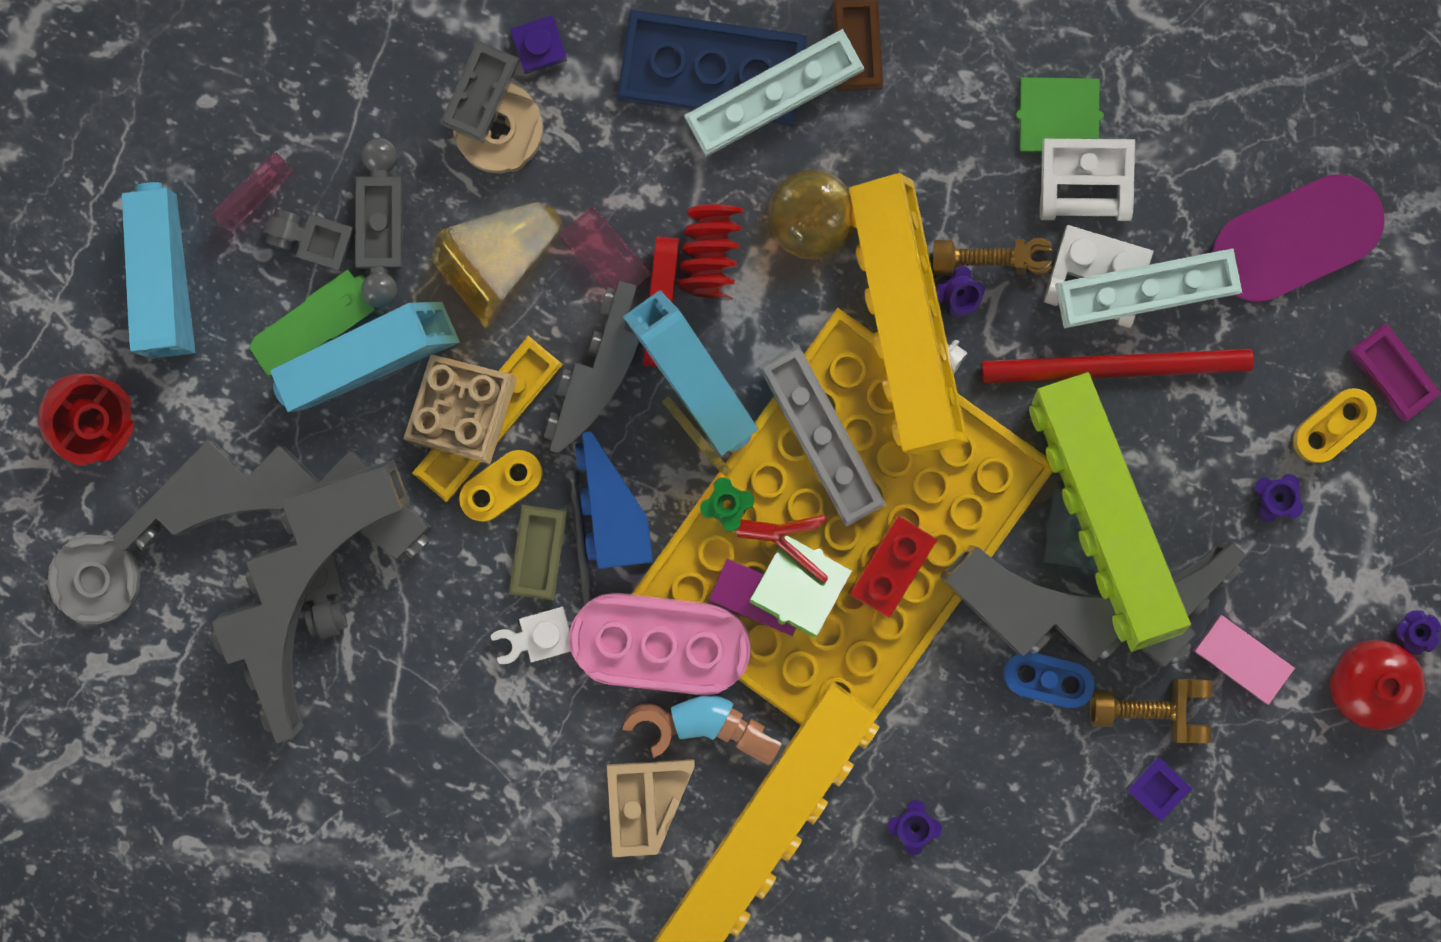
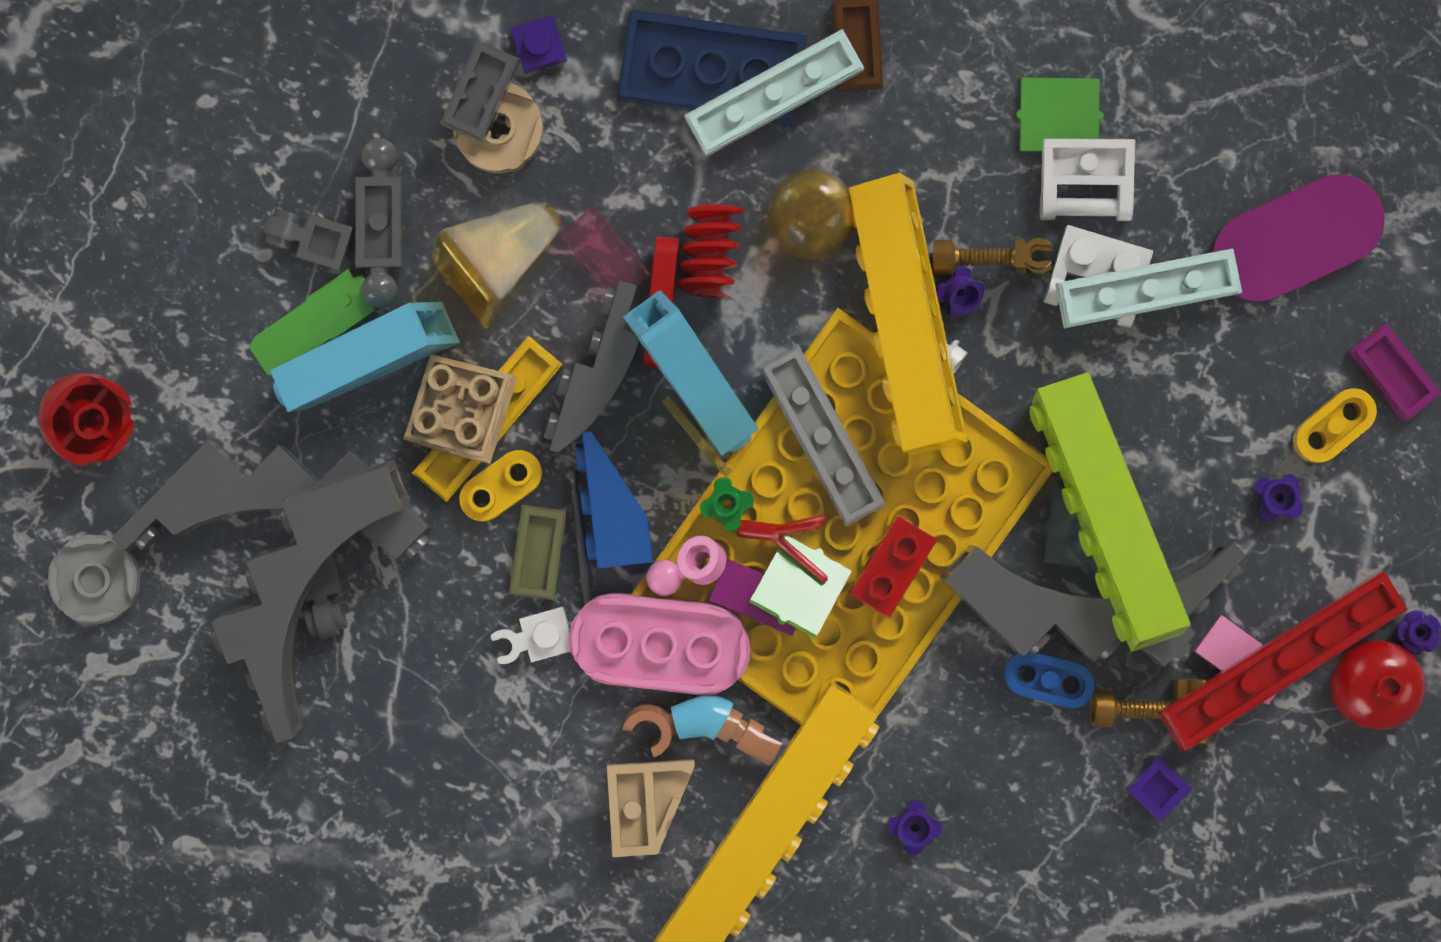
(156, 274): medium azure slope -> none
(252, 192): clear pink tile -> none
(666, 576): none -> bright pink plate
(1117, 365): red piece -> none
(1282, 661): none -> red tile

